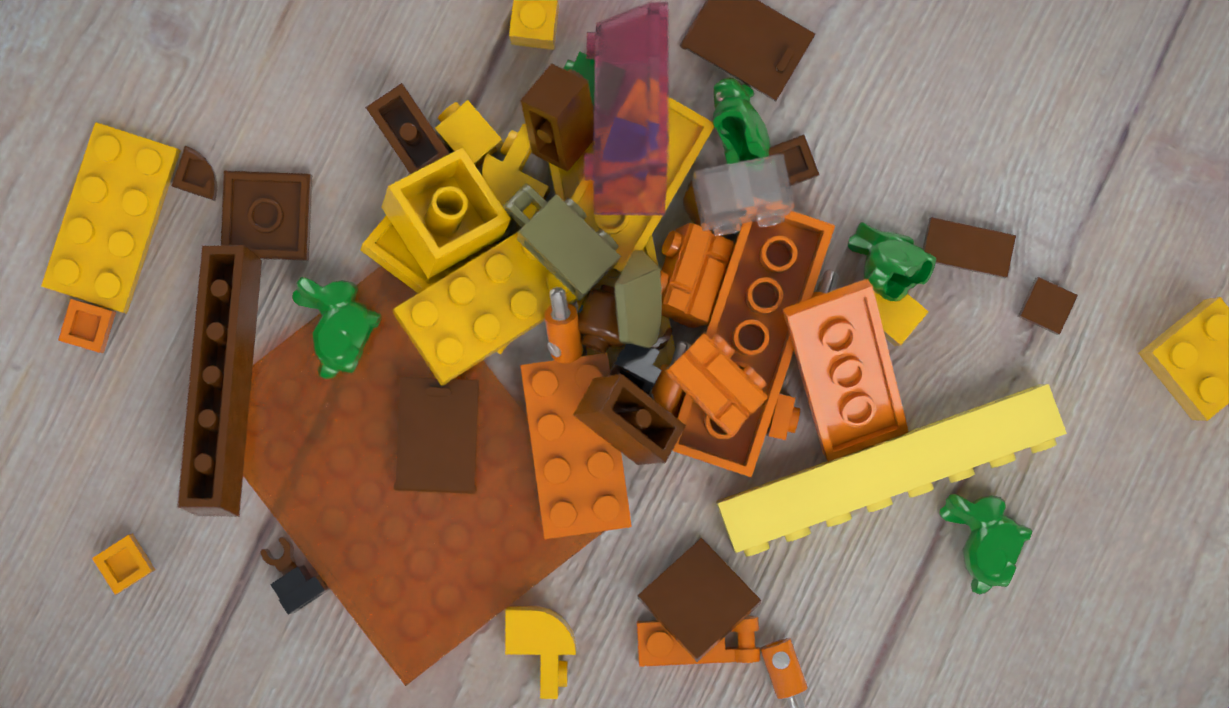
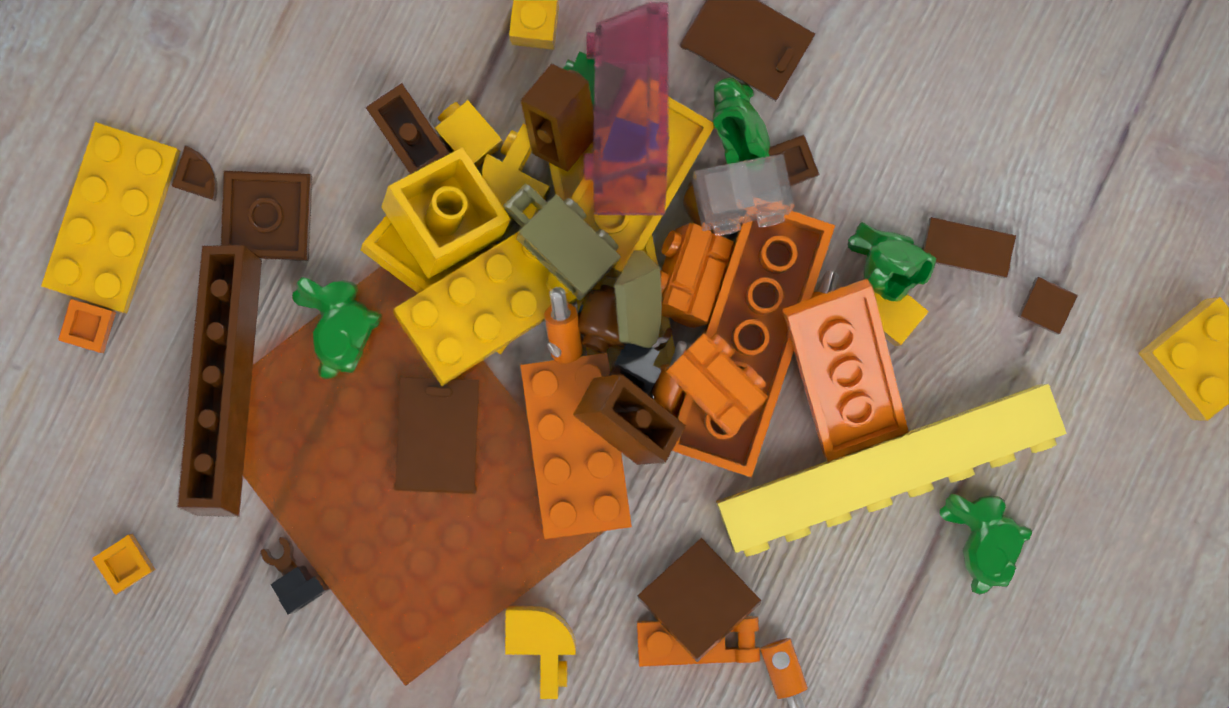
(784, 418): orange plate -> none

